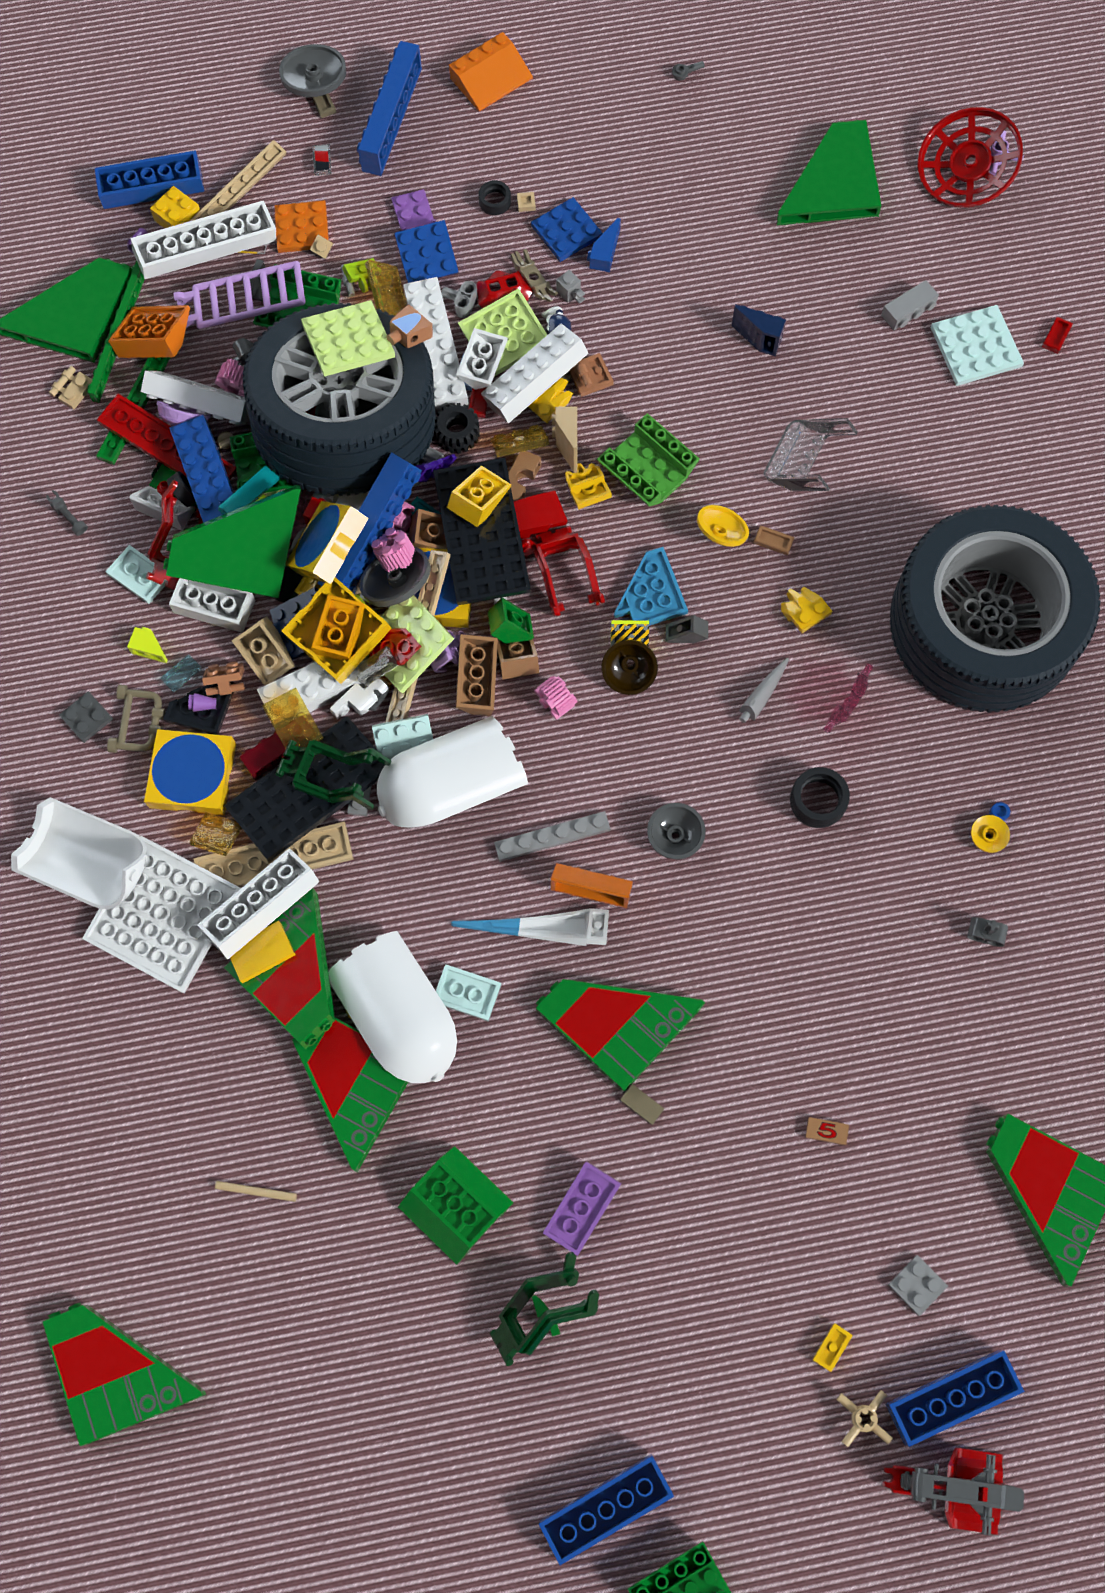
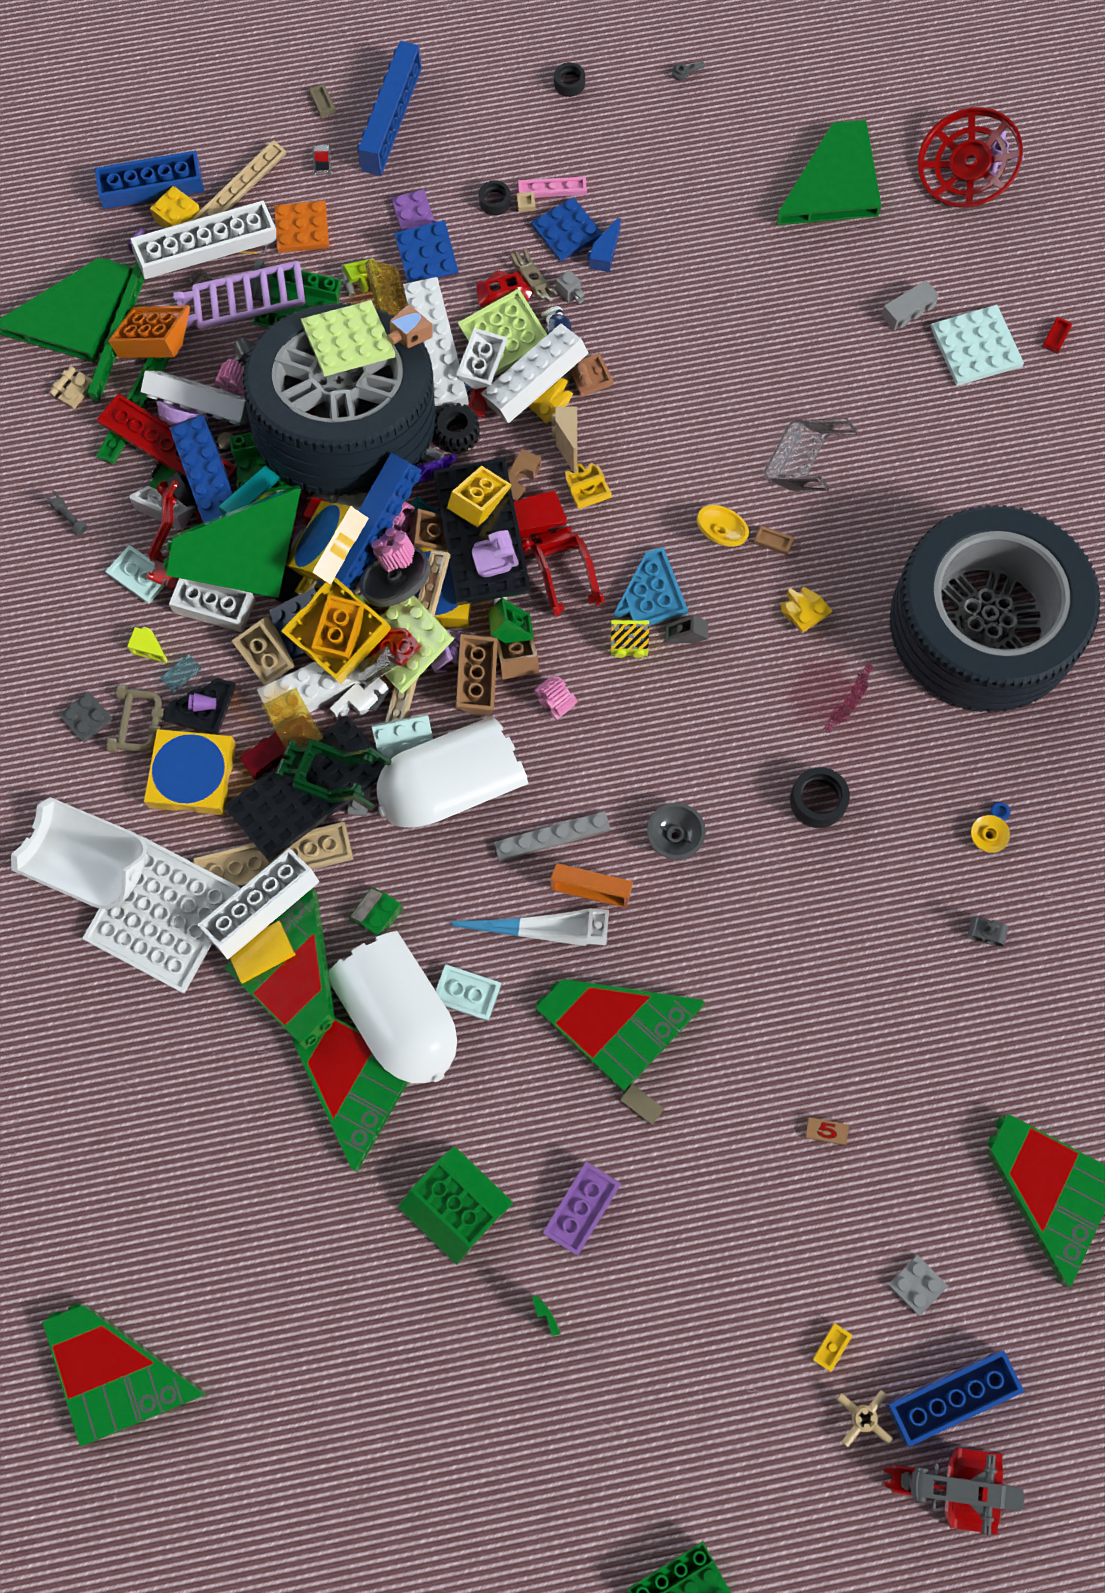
(199, 277): none -> clear smoke tile
(215, 834): clear yellow plate -> none
(222, 677): nougat plate -> none
(256, 1191): tan bar -> none
(312, 70): dark grey dish -> none
(321, 246): tan plate -> none
(376, 912): none -> green slope
(462, 298): light grey beam -> none
(489, 71): orange slope -> none
(495, 554): none -> lavender piece
(509, 1335): dark green piece -> none
(519, 441): clear yellow plate -> none
(554, 186): none -> bright pink tile
(569, 69): none -> black tyre
(605, 1509): blue brick -> none
(629, 678): dark brown hat -> none
(650, 462): bright green slope -> none
(759, 328): dark blue slope -> none
(762, 693): light grey piece -> none

